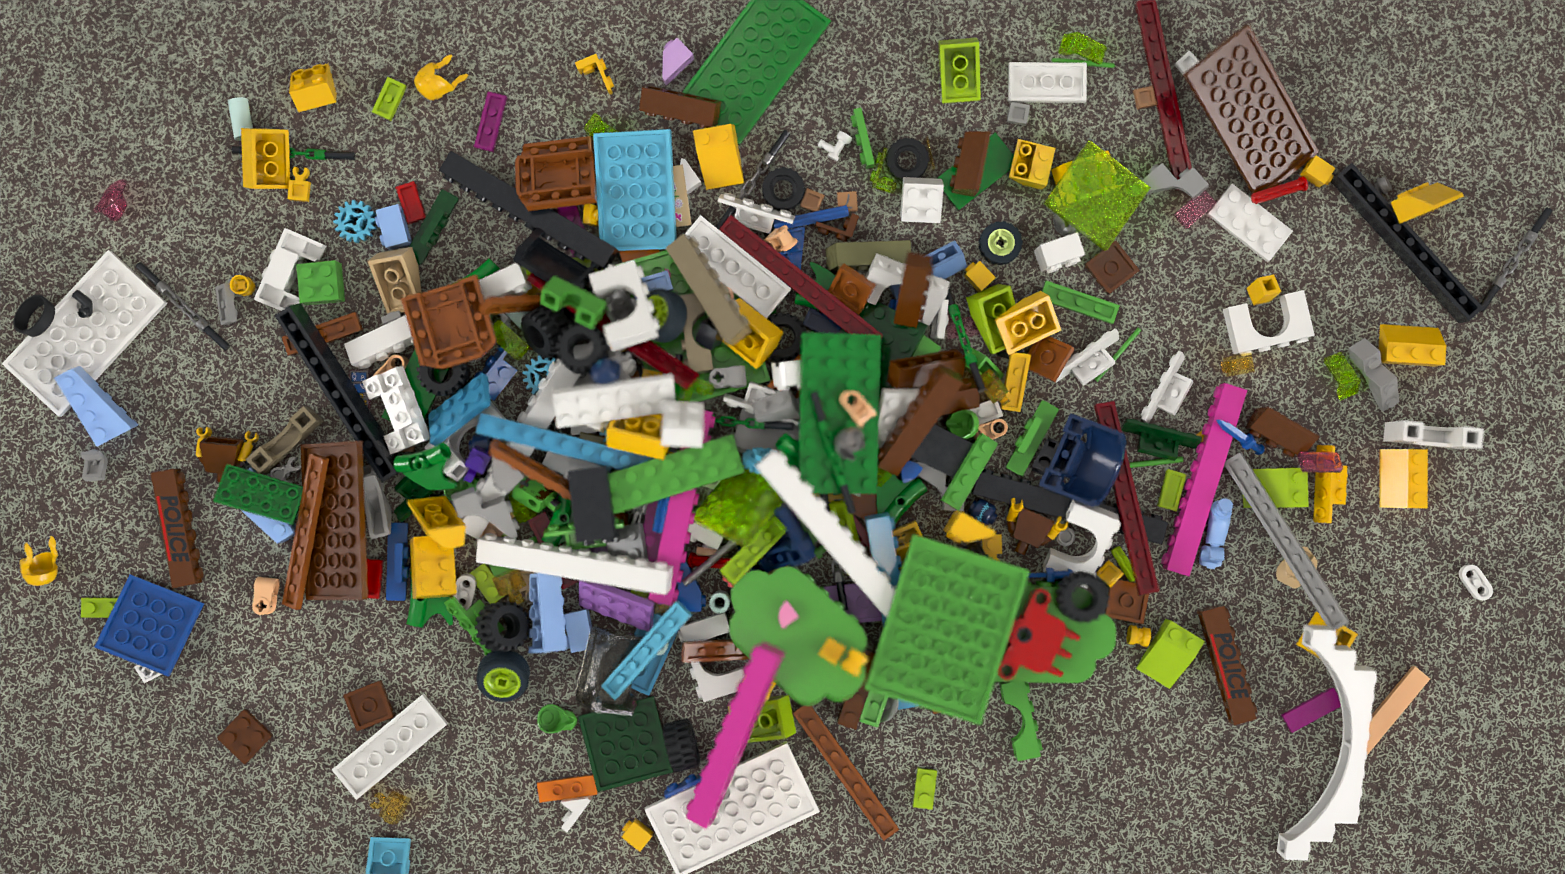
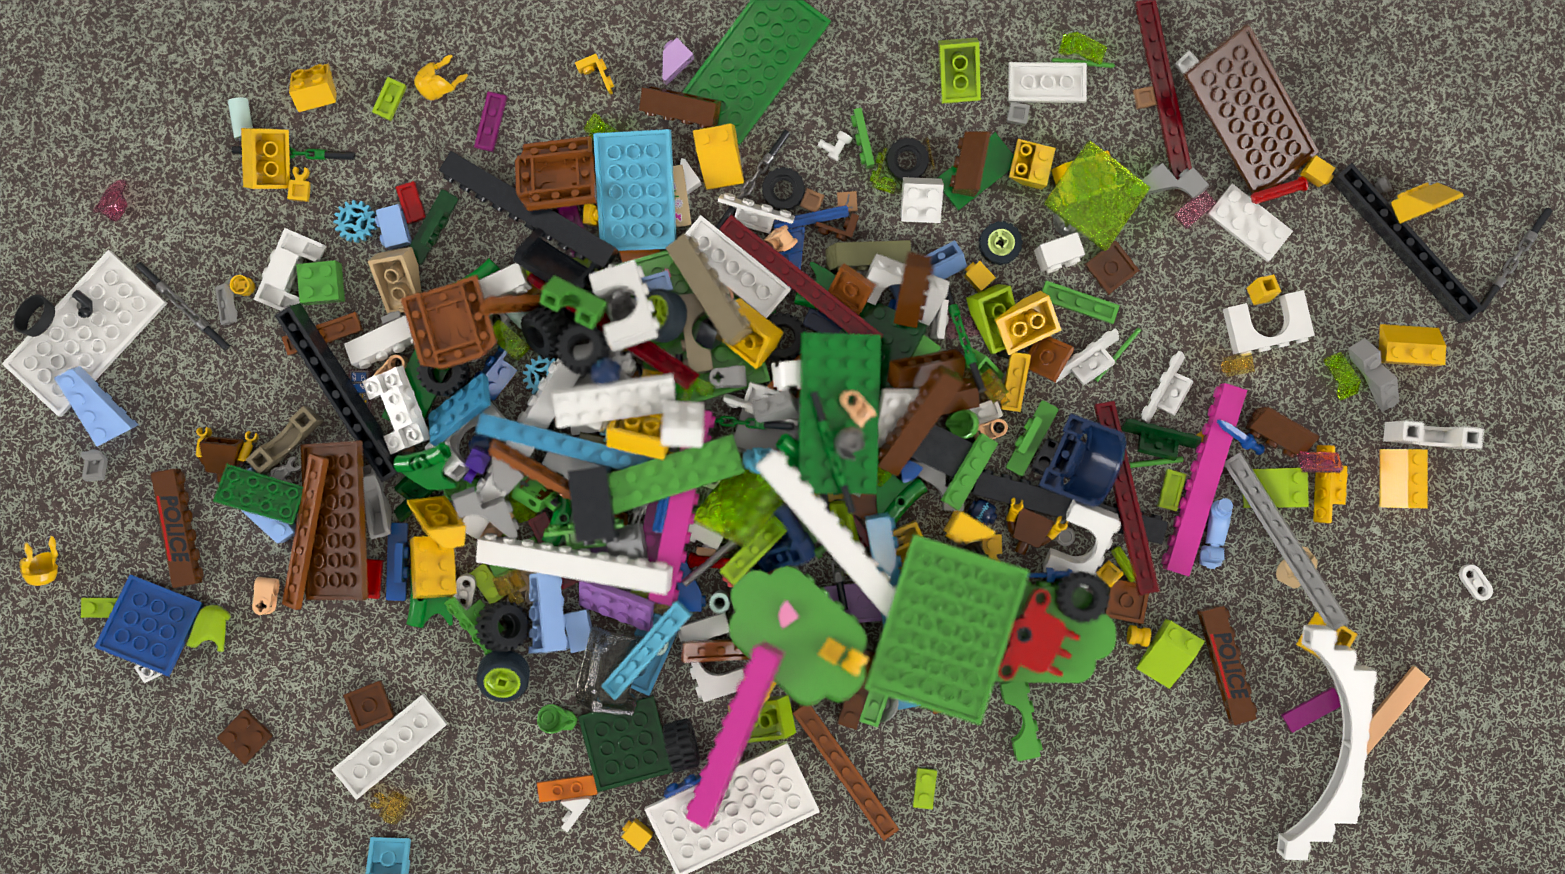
(211, 626): none -> lime hair

